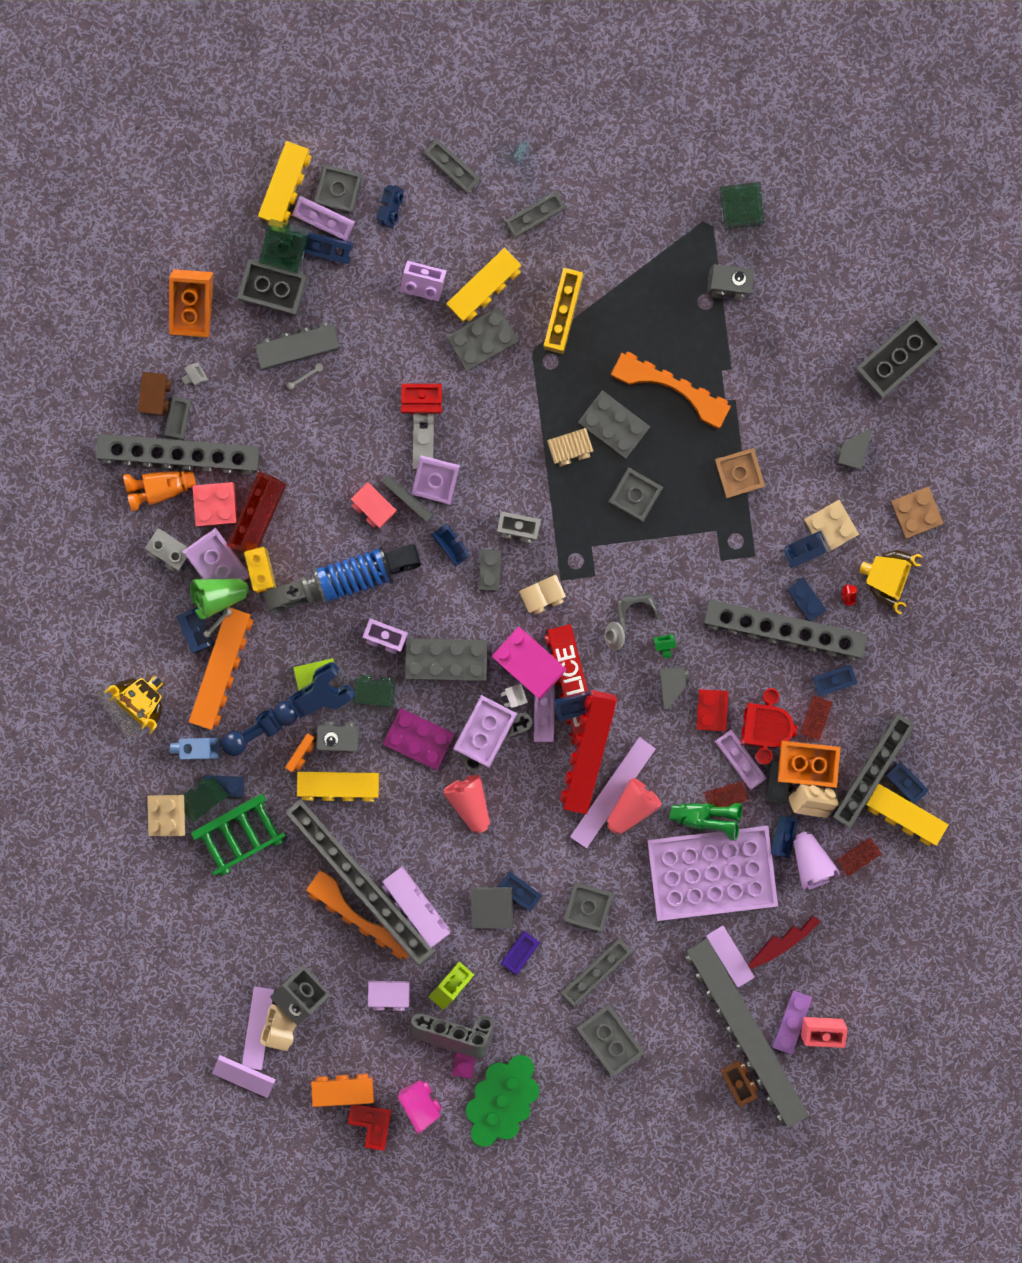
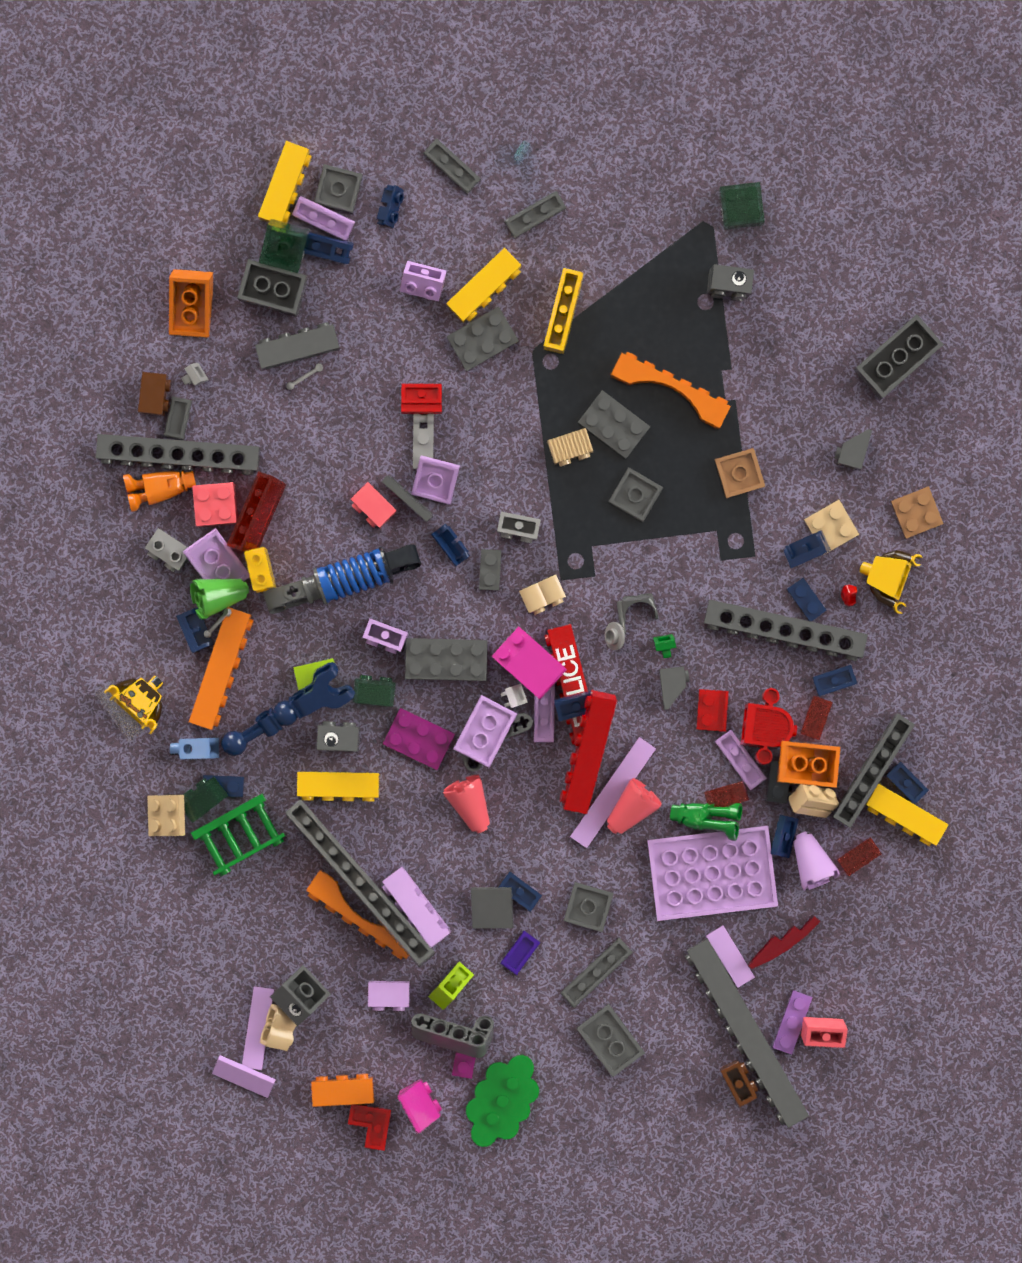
(297, 760): orange plate -> none

